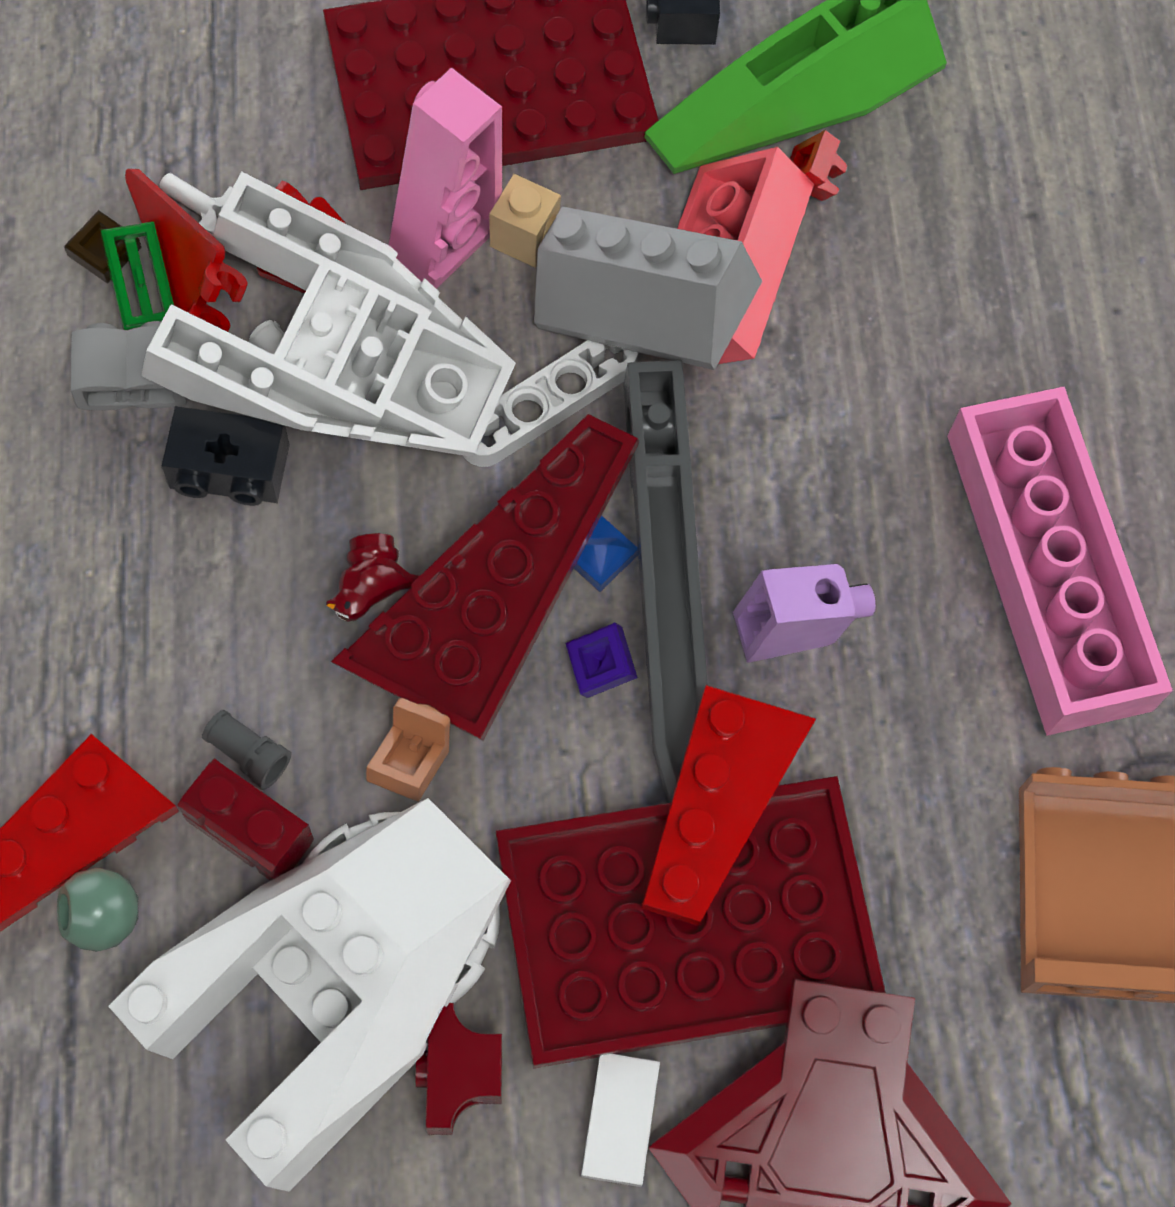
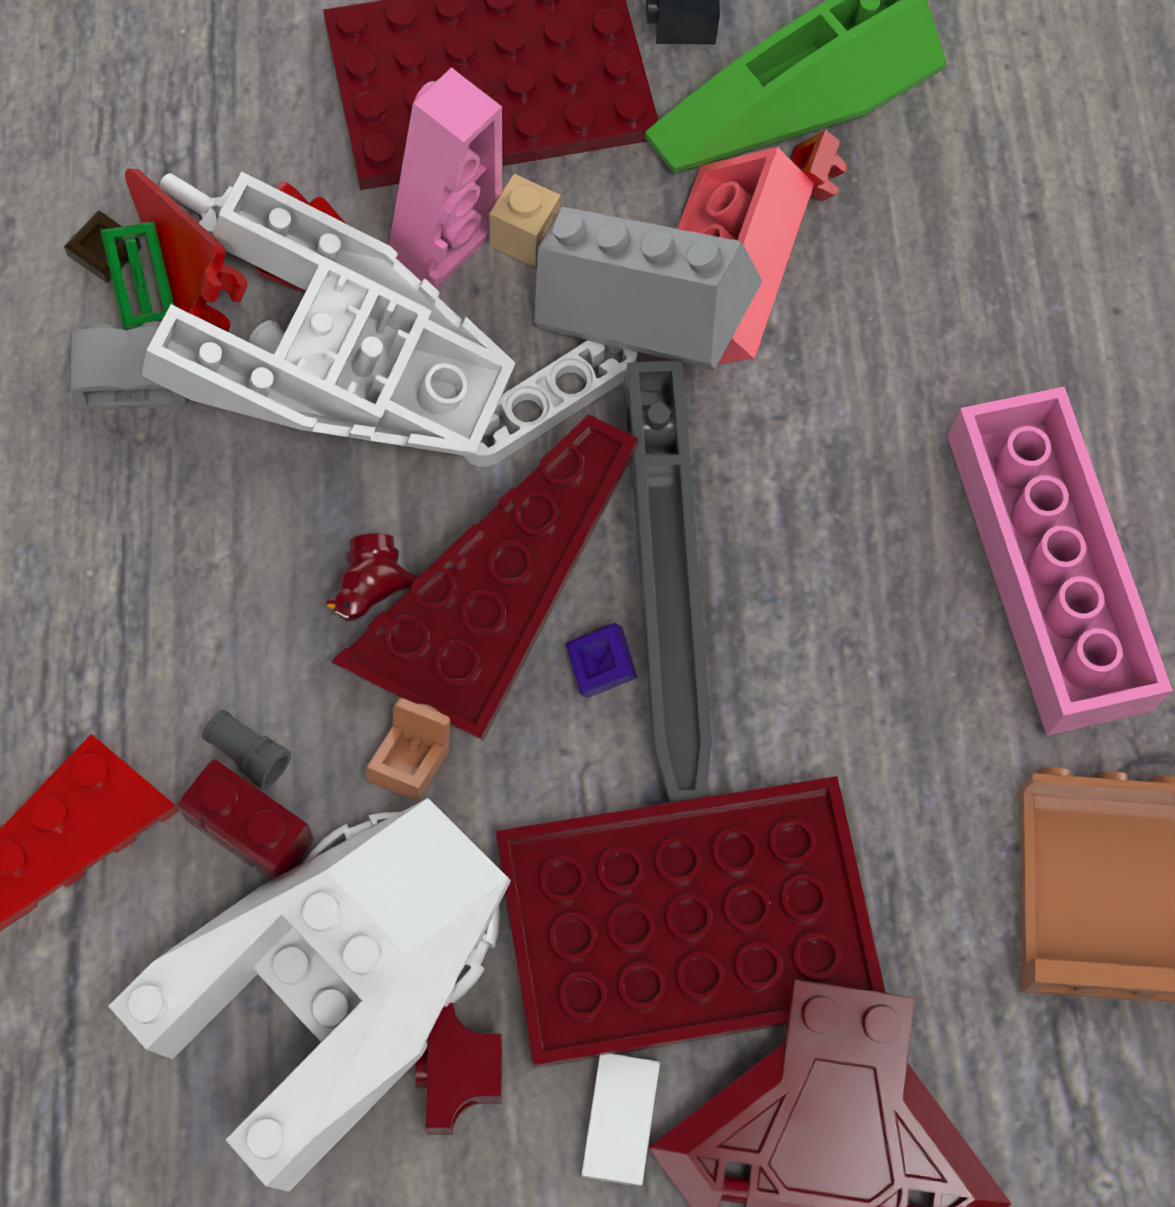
(96, 909): sand green piece -> none
(225, 456): black brick -> none
(605, 555): blue tile -> none
(723, 787): red wing -> none
(799, 610): lavender torso -> none

